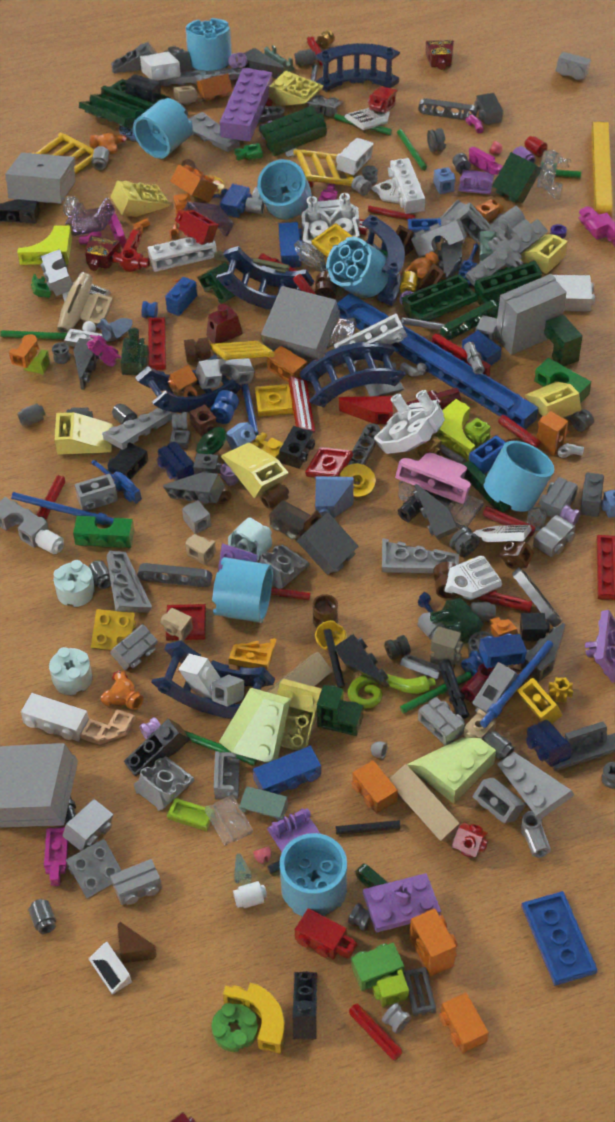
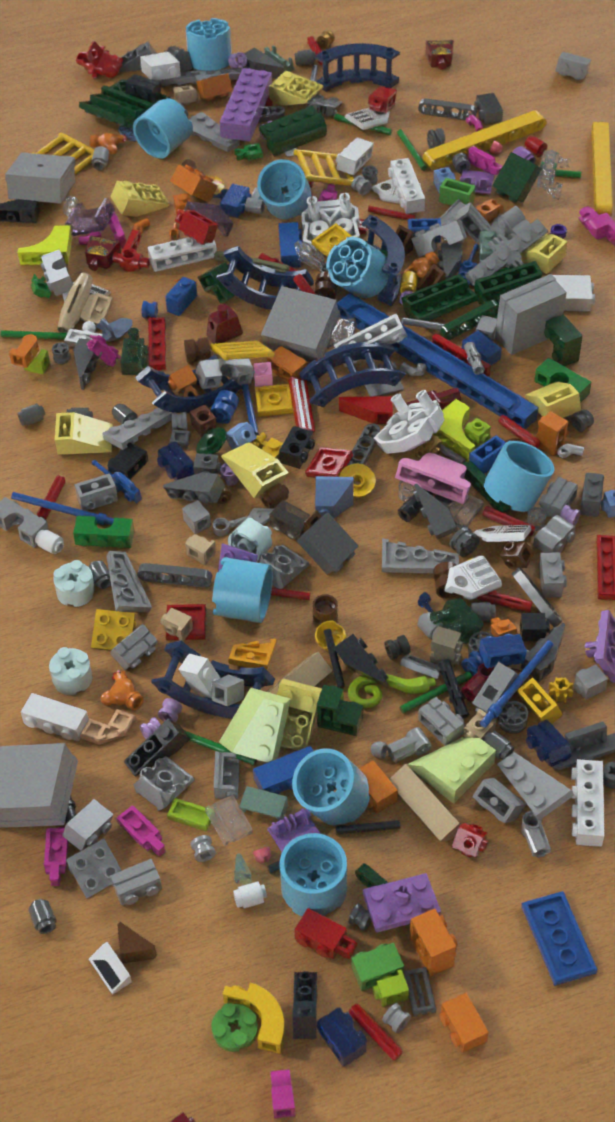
(99, 61): none -> red piece
(141, 830): none -> dark pink hinge
(170, 710): none -> lavender wheel
(203, 848): none -> light grey wheel
(258, 514): none -> light grey piece
(262, 374): none -> bright pink brick
(282, 1094): none -> dark pink leg
(319, 776): none -> medium azure brick
(341, 1036): none -> clear blue brick
(413, 743): none -> light grey piece
(452, 190): none -> bright green brick
(483, 139): none -> yellow beam
(513, 718): none -> dark grey wheel
(551, 574): none -> light grey brick
(588, 803): none -> white brick
(590, 682): none -> light grey brick

